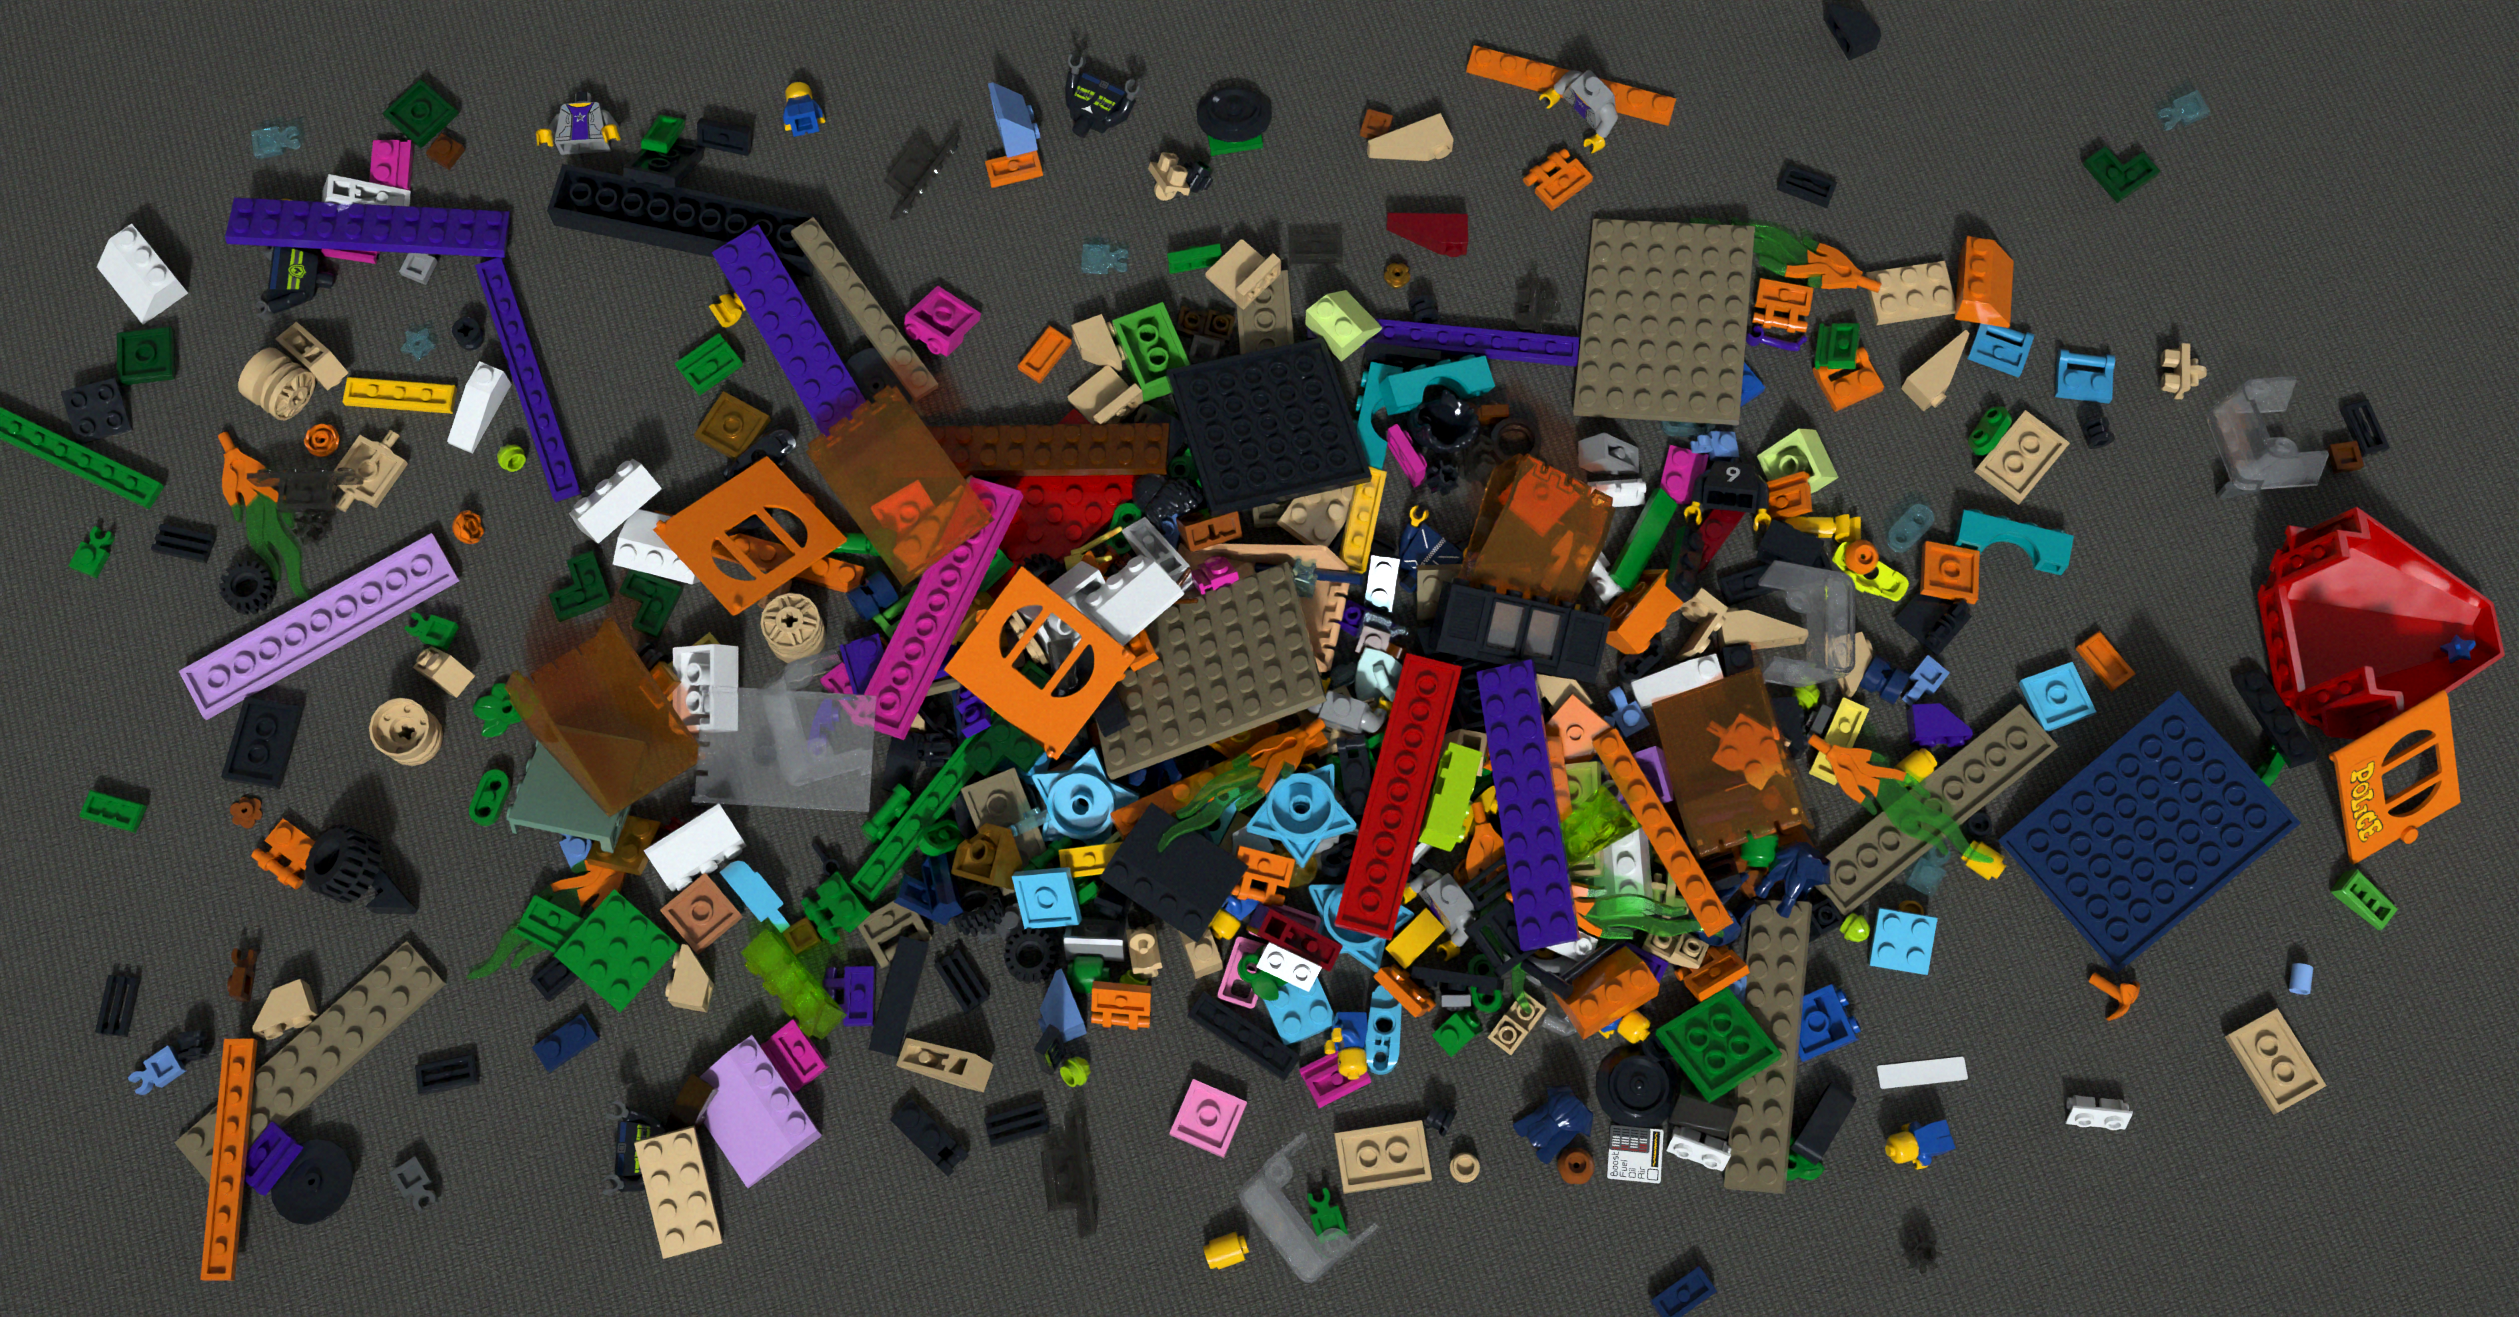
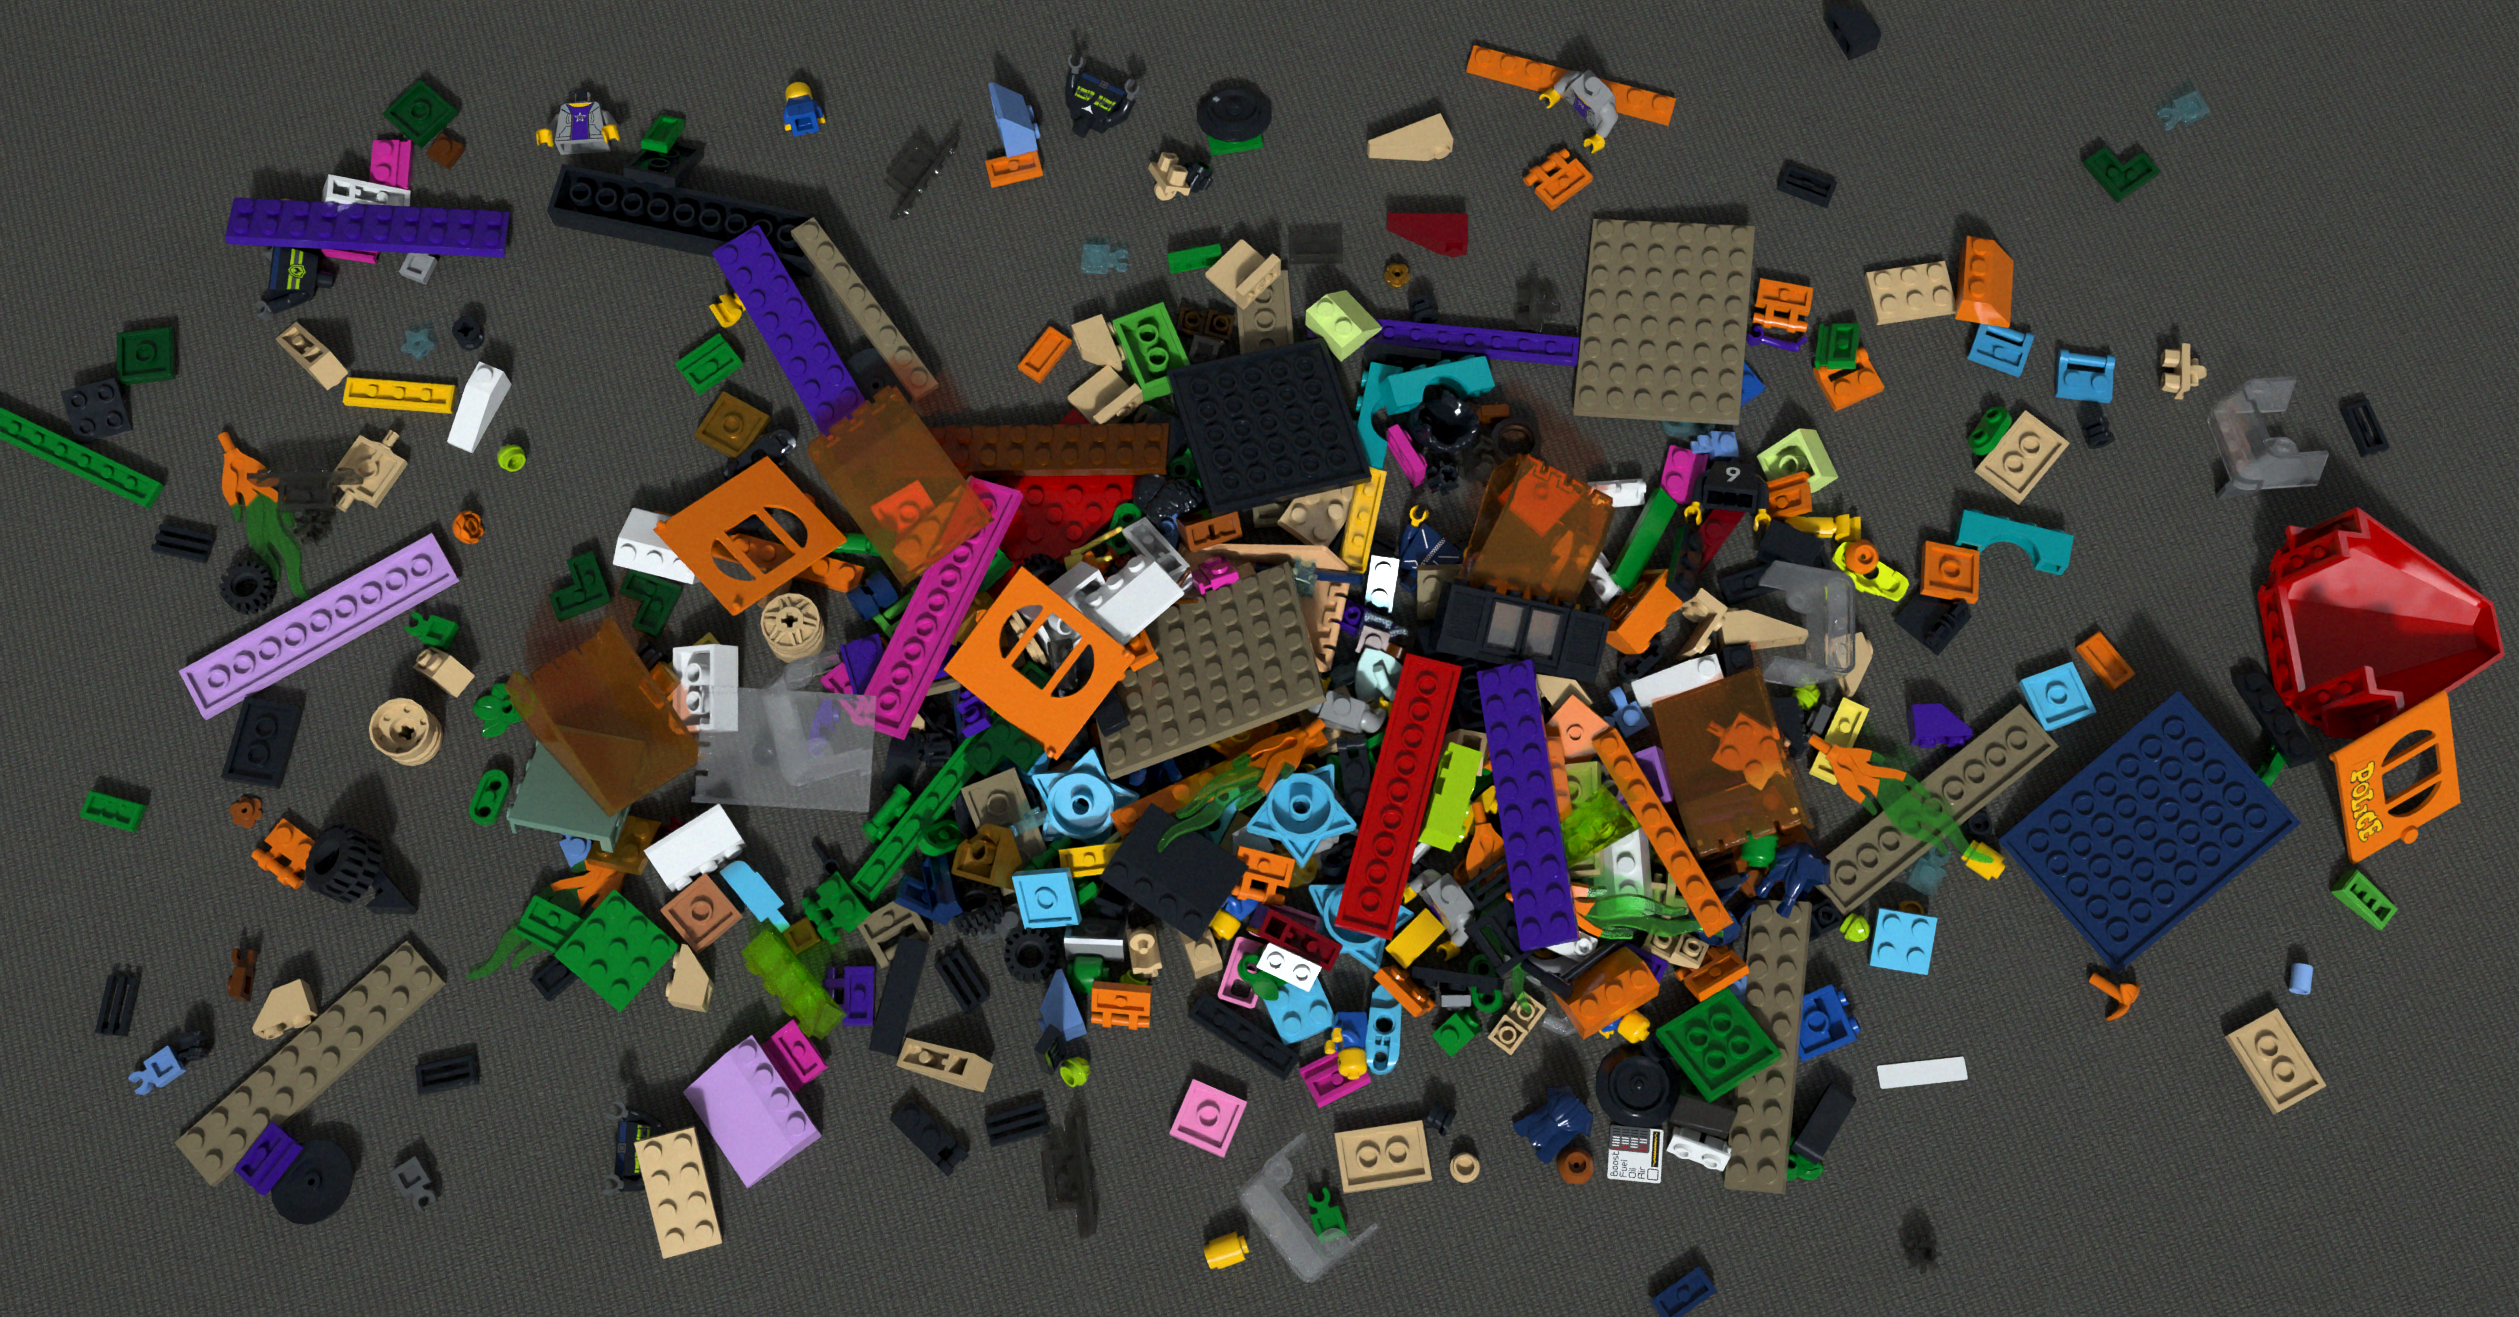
(92, 557): green plate -> none
(139, 274): white slope -> none
(229, 1160): orange plate -> none
(271, 141): clear light blue plate -> none
(276, 383): tan wheel -> none
(316, 434): orange plate -> none
(528, 379): dark purple plate -> none
(565, 1043): dark blue plate -> none
(614, 500): white slope -> none
(691, 1104): dark brown slope -> none
(724, 136): black hinge -> none
(940, 321): dark pink plate -> none
(1375, 124): dark orange plate -> none
(1608, 455): light grey slope -> none
(1825, 270): piece -> none
(1884, 679): dark blue wheel -> none
(1908, 529): clear light blue plate -> none
(1918, 764): yellow brick -> none
(1919, 1143): piece -> none
(1926, 678): medium blue plate -> none
(1932, 379): tan slope -> none
(2111, 1114): white hinge -> none
(2345, 457): reddish brown plate -> none
(2458, 649): blue piece -> none

